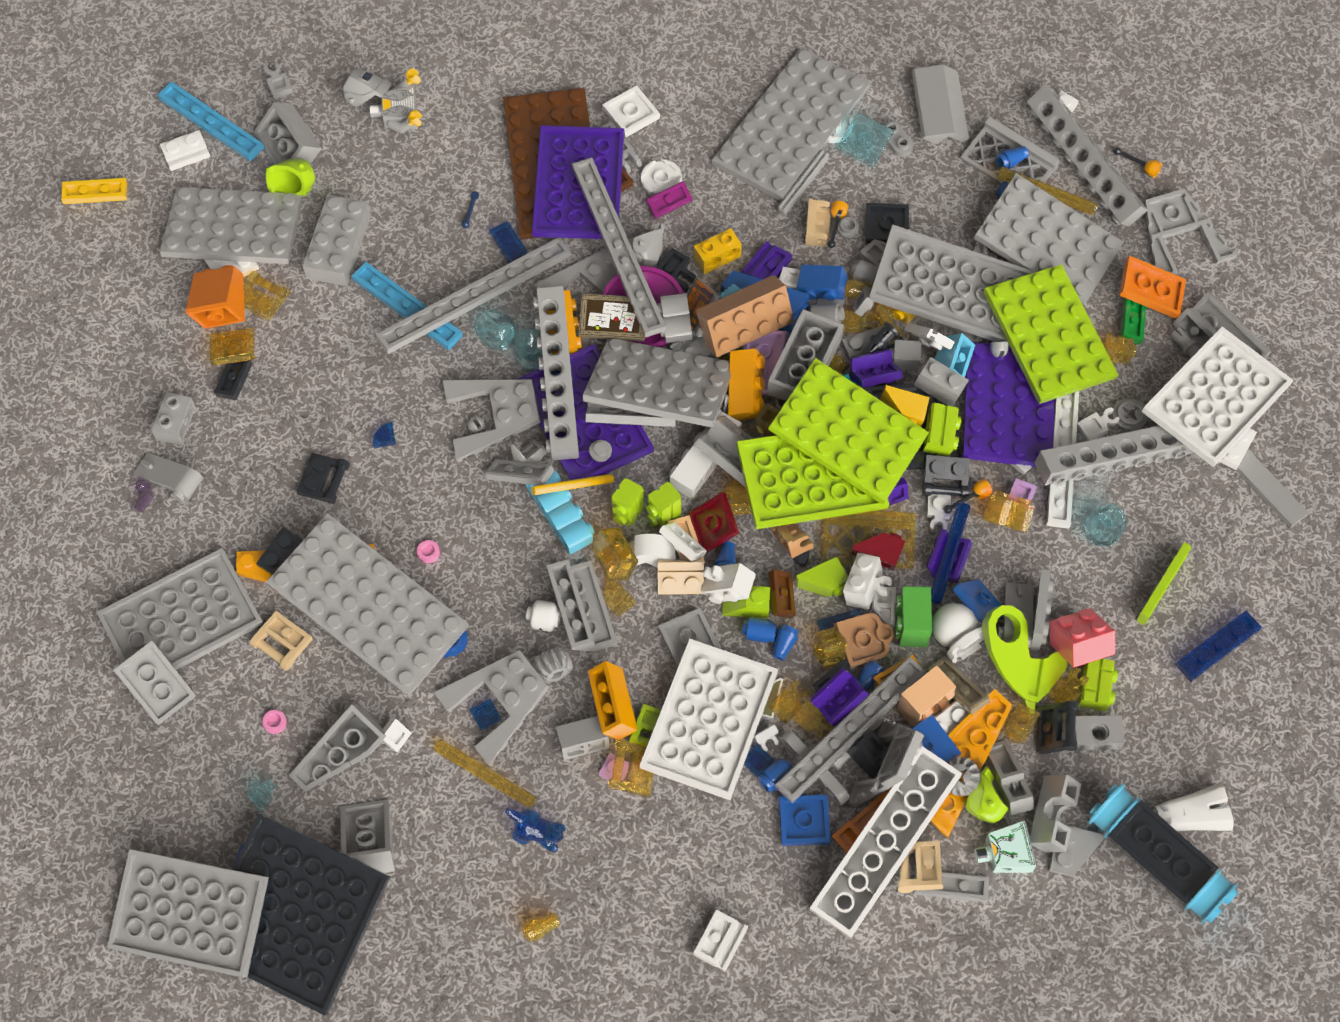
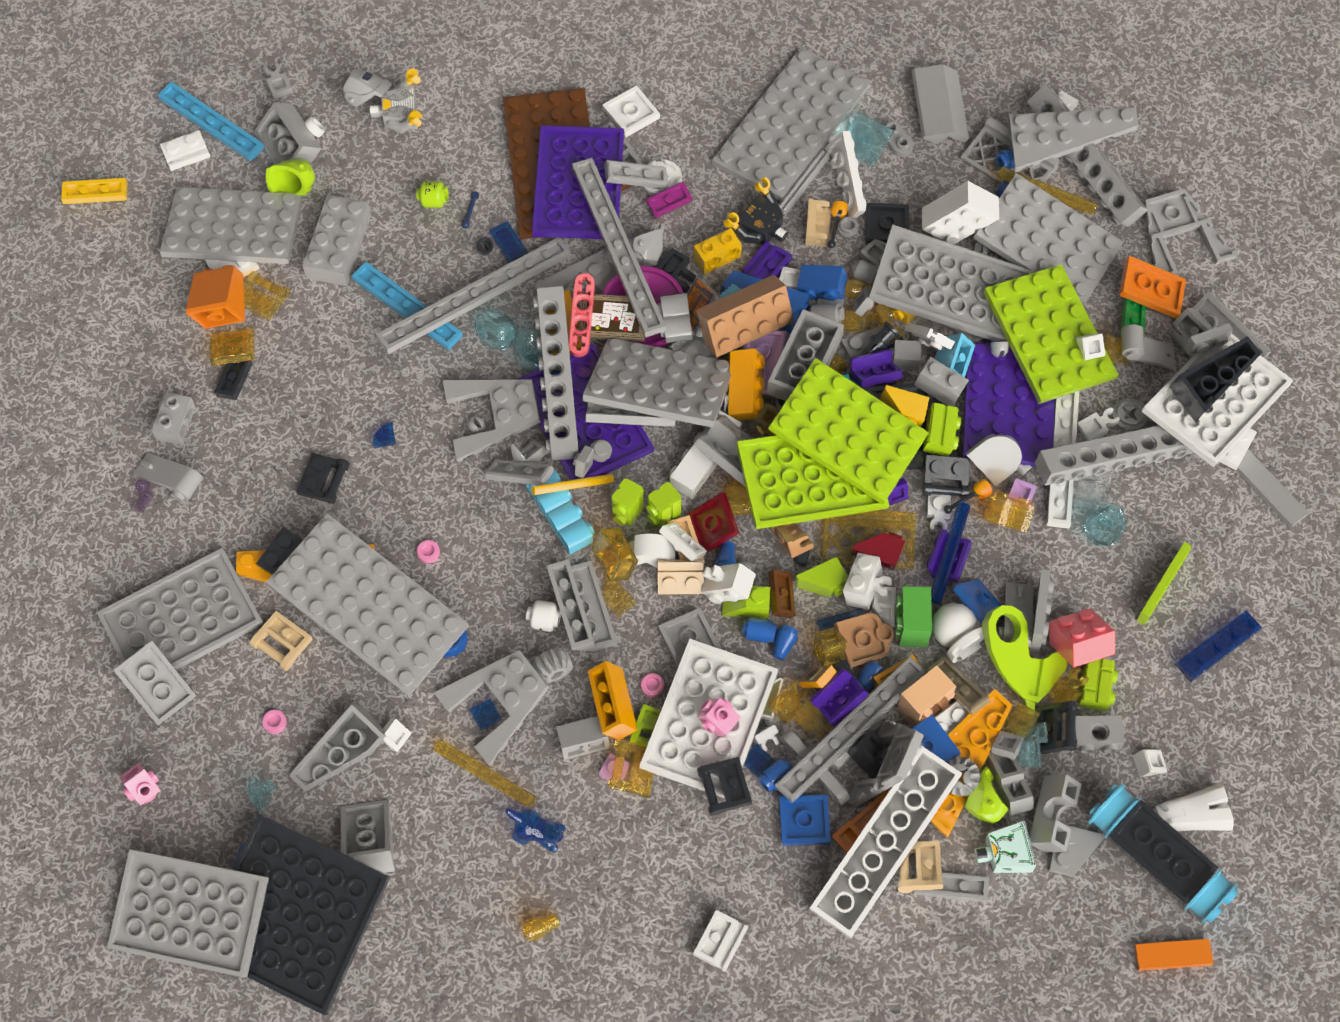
(140, 784): none -> bright pink brick
(314, 126): none -> white tile
(432, 194): none -> lime head
(487, 243): none -> black hinge
(583, 461): none -> light grey plate
(584, 315): none -> coral beam
(636, 174): none -> light grey tile
(652, 685): none -> bright pink tile
(718, 716): none -> bright pink brick
(732, 784): none -> black plate
(760, 219): none -> black torso
(817, 676): none -> tile
(847, 169): none -> white wing
(960, 213): none -> white brick
(996, 457): none -> tile
(1007, 745): none -> light grey plate
(1030, 746): none -> clear light blue slope
(1056, 134): none -> light grey wing
(1091, 345): none -> white slope
(1146, 350): none -> light grey door
(1149, 762): none -> white slope
(1151, 167): hinge -> none
(1173, 954): none -> orange tile
(1205, 340): none -> light grey plate
(1208, 380): none -> black wedge

